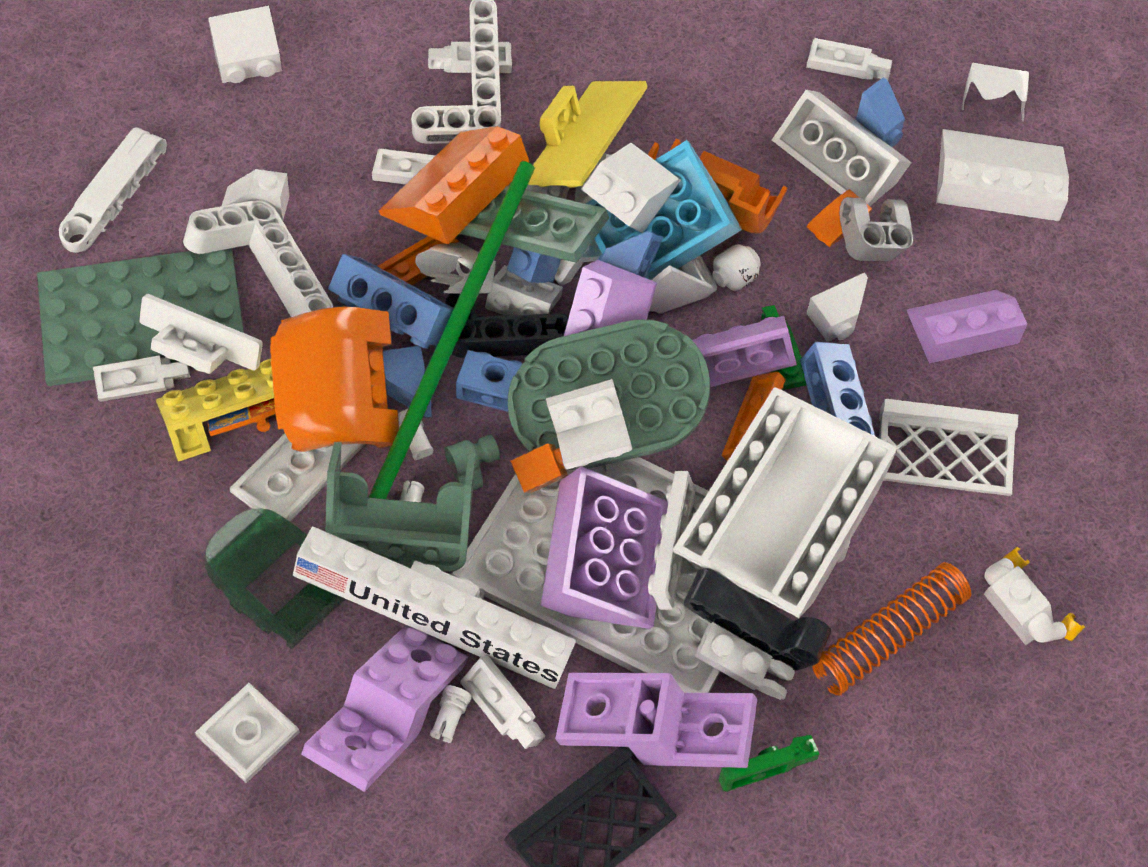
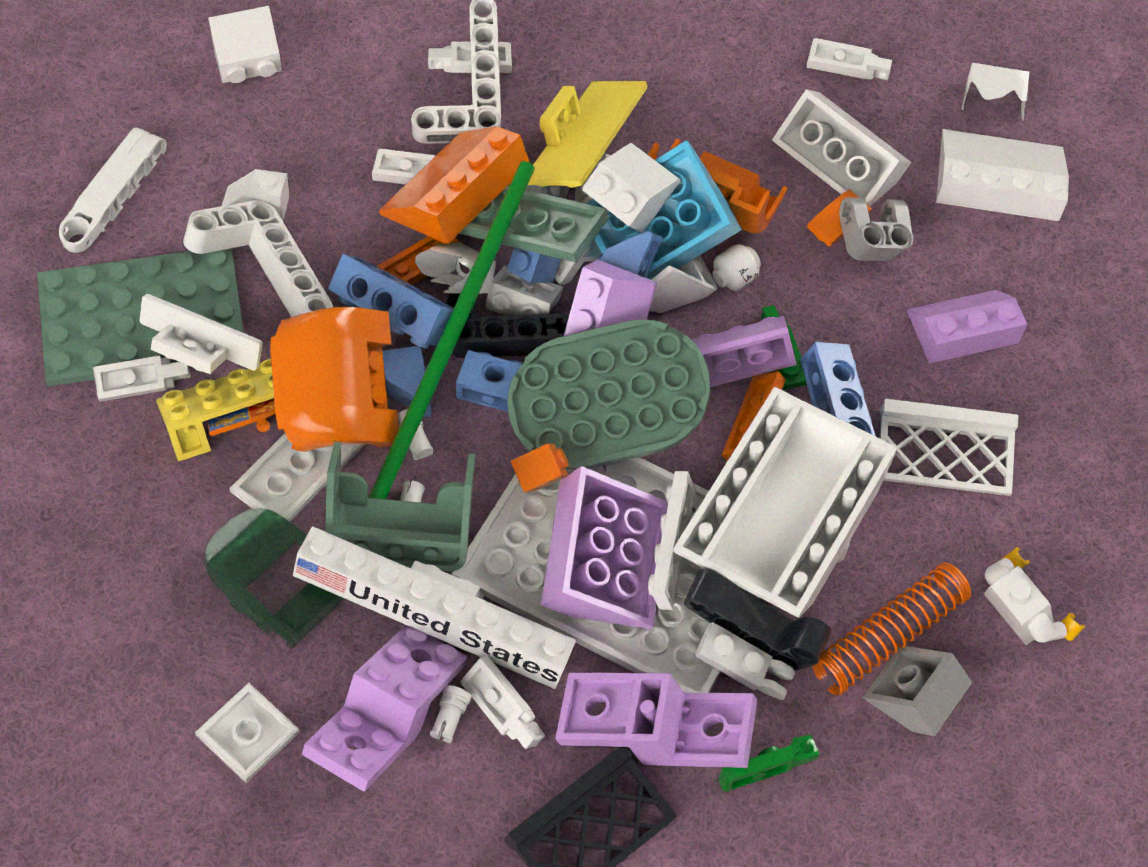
(485, 450): sand green piece -> none
(589, 424): white bracket -> none
(838, 308): white slope -> none
(881, 112): medium blue slope -> none
(919, 688): none -> light grey slope

